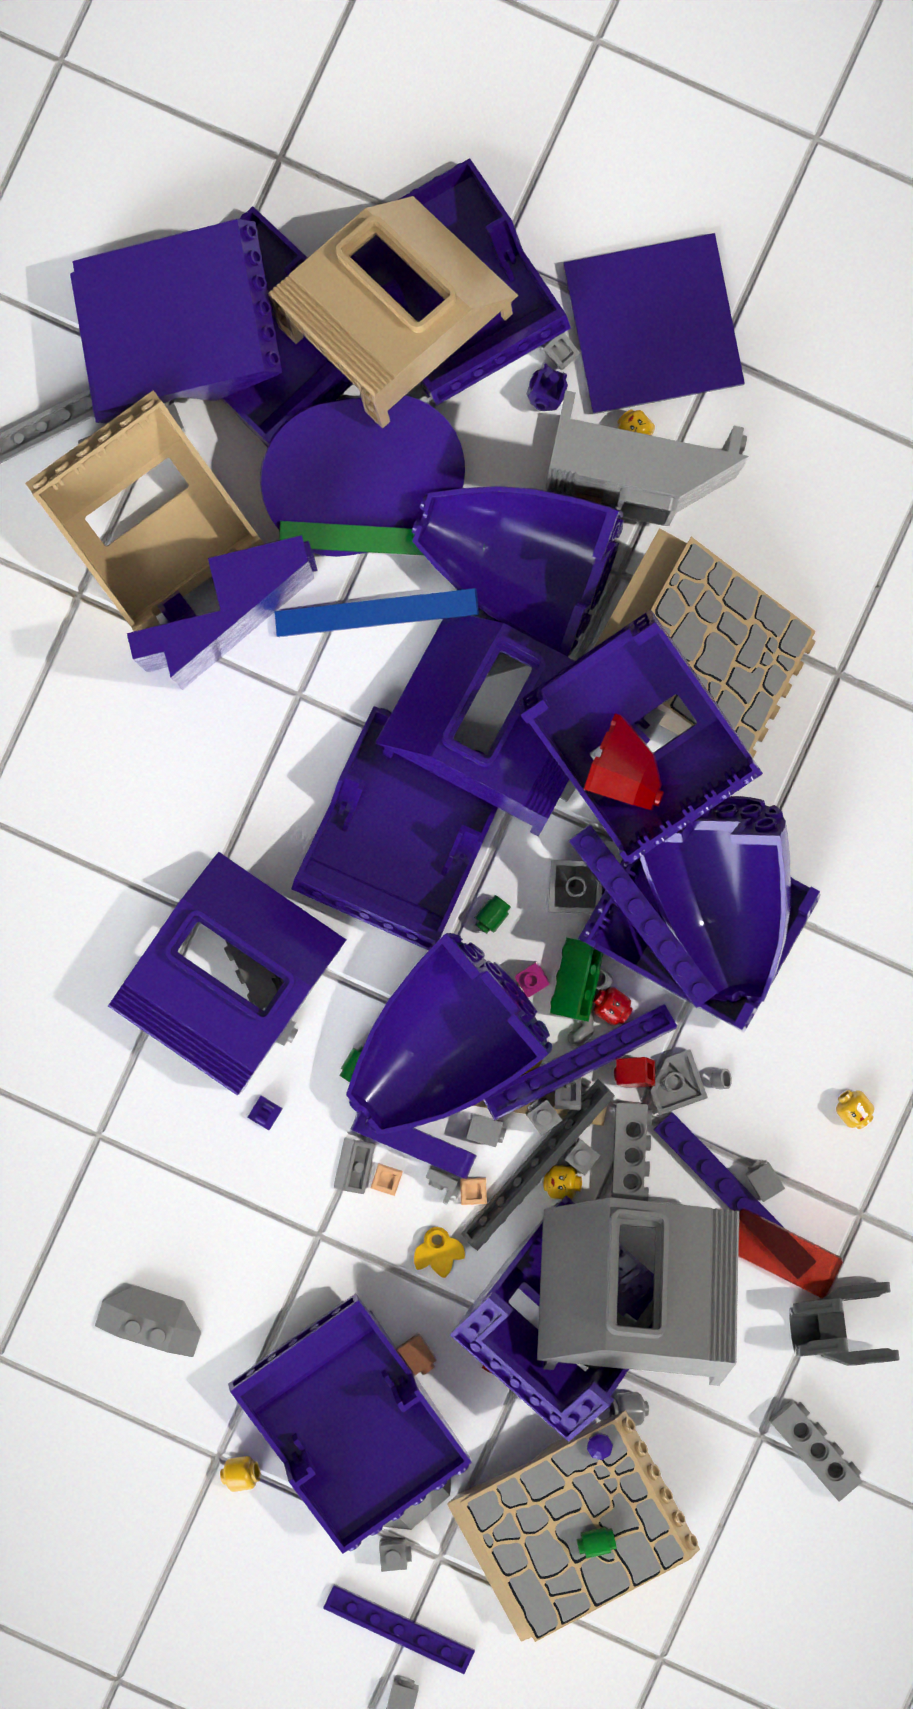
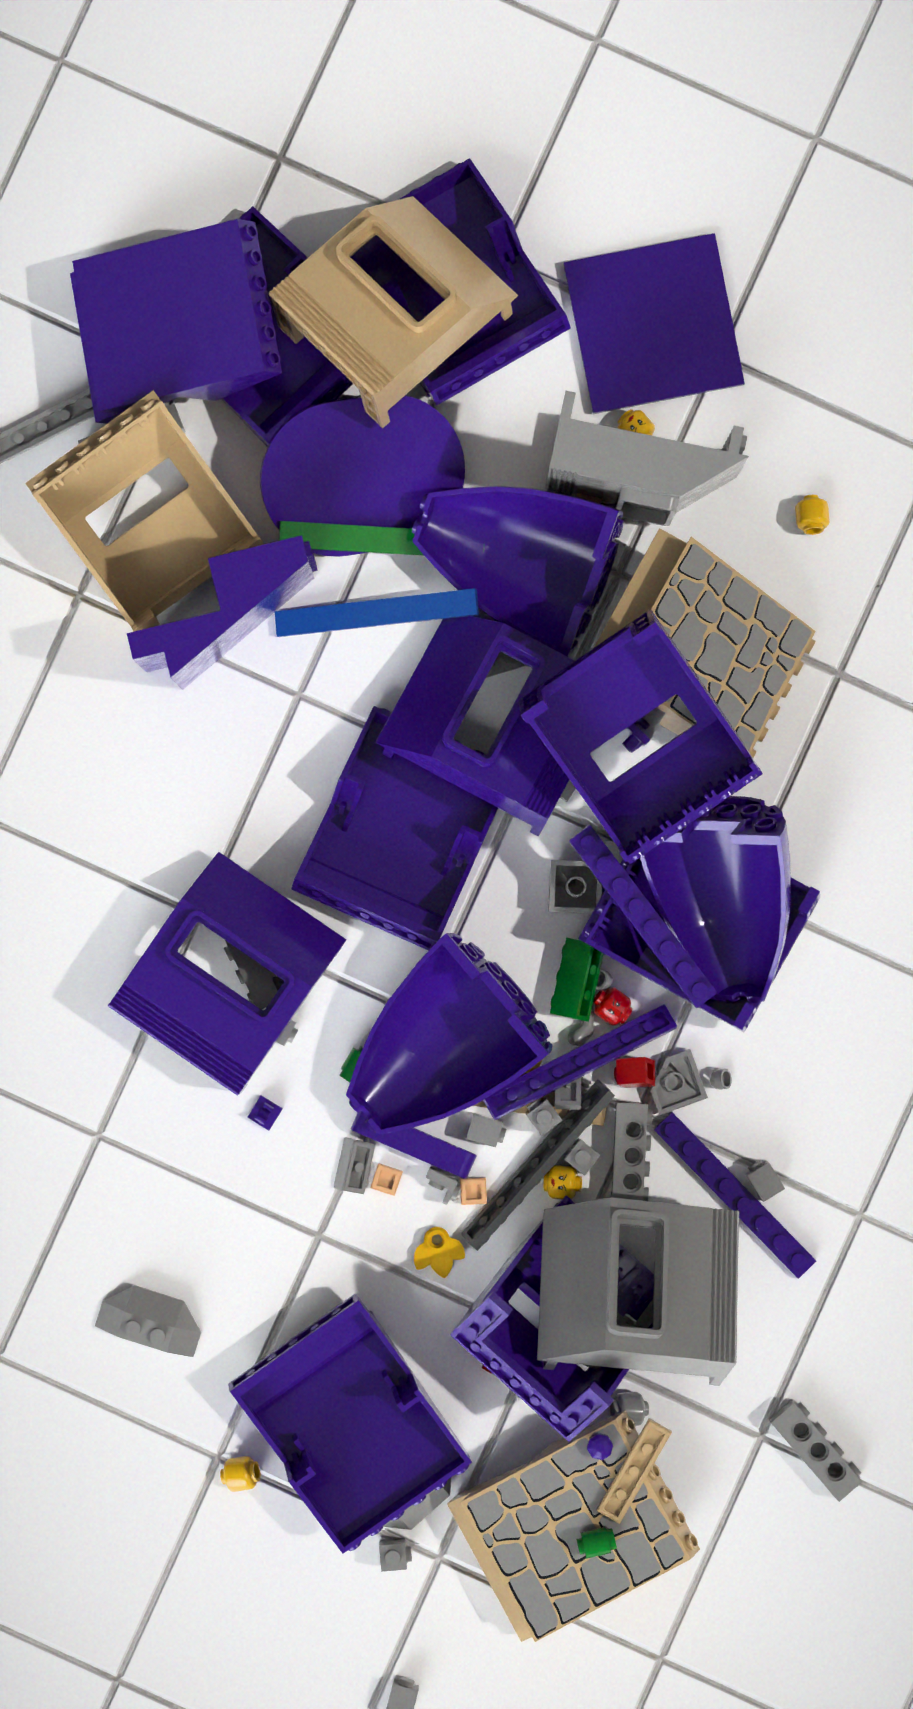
(176, 608): dark purple panel -> none
(399, 1629): dark purple tile -> none
(418, 1355): nougat brick -> none
(492, 914): green brick -> none
(532, 979): dark pink bracket -> none
(547, 388): dark purple hand -> none
(561, 351): light grey bracket -> none
(625, 768): red brick -> none
(634, 1470): none -> tan tile
(787, 1254): clear red piece -> none
(812, 514): none -> yellow head
(821, 1329): dark grey piece -> none
(855, 1109): yellow head -> none

